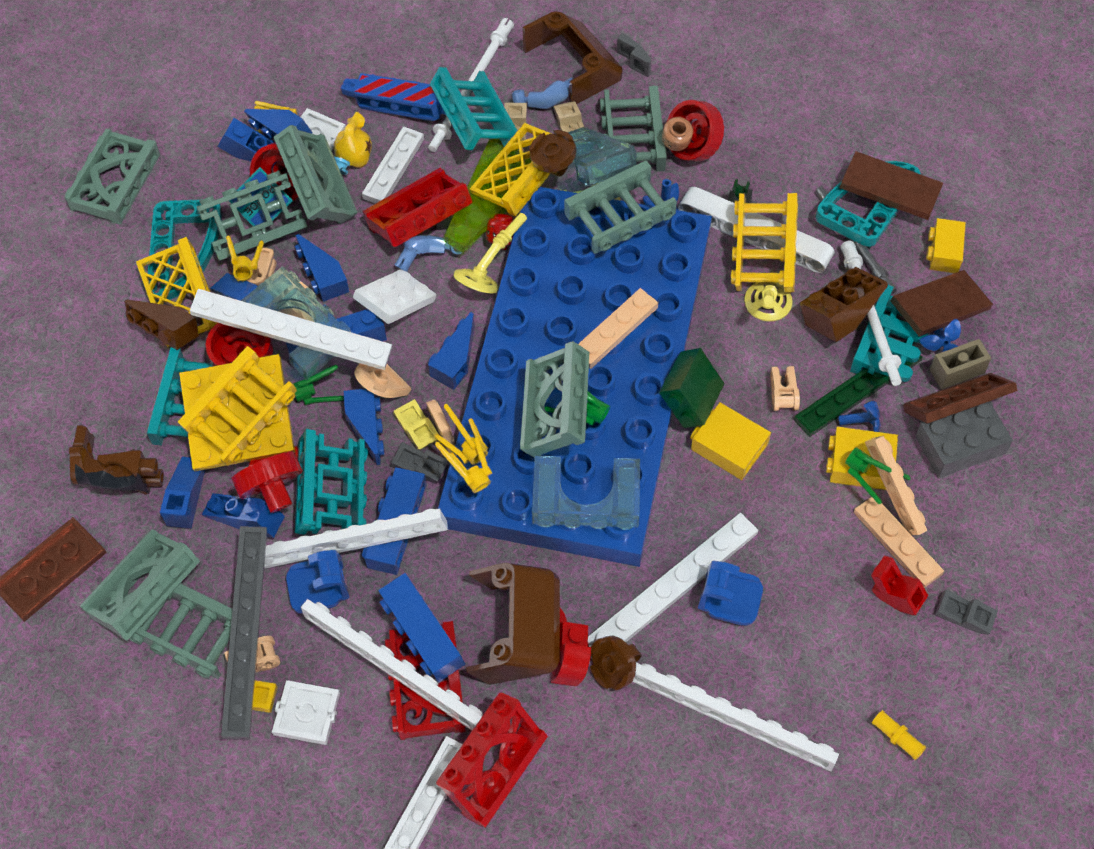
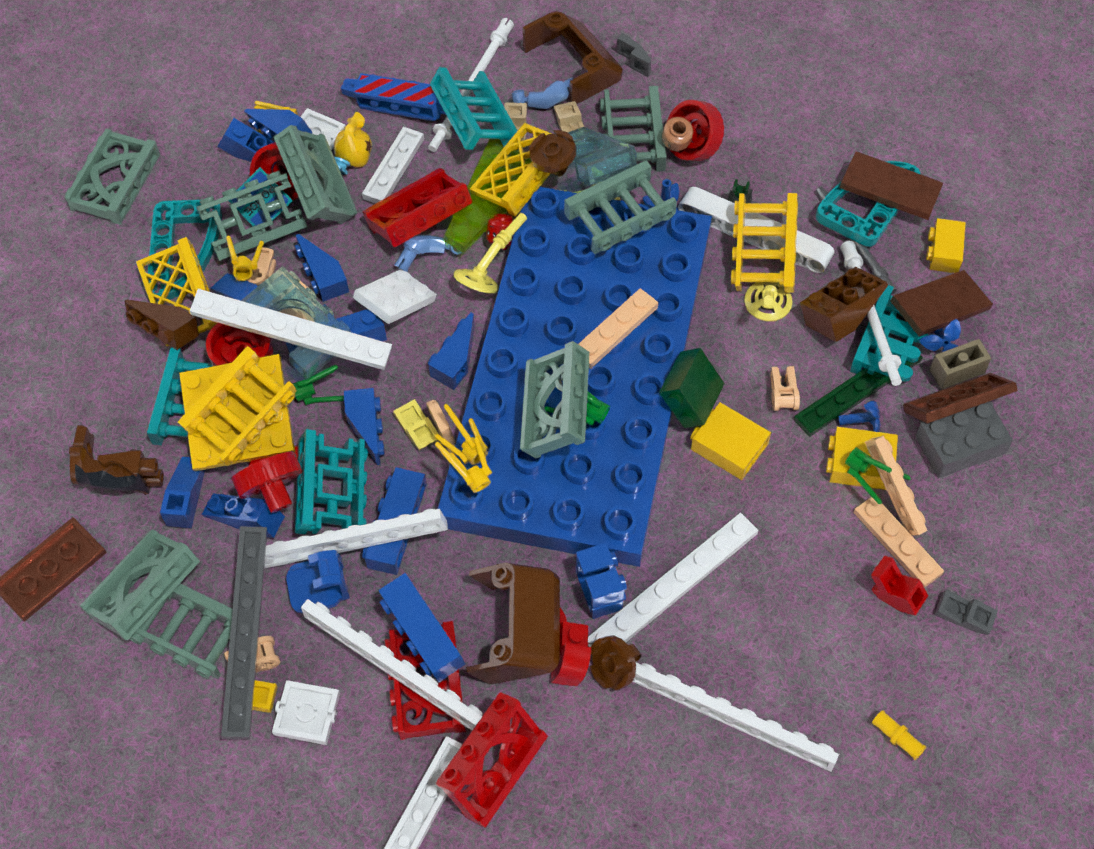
(381, 382): light nougat tile -> none
(418, 461): dark grey slope -> none
(555, 508): clear light blue arch -> none
(600, 580): none -> blue piece
(731, 594): blue piece -> none

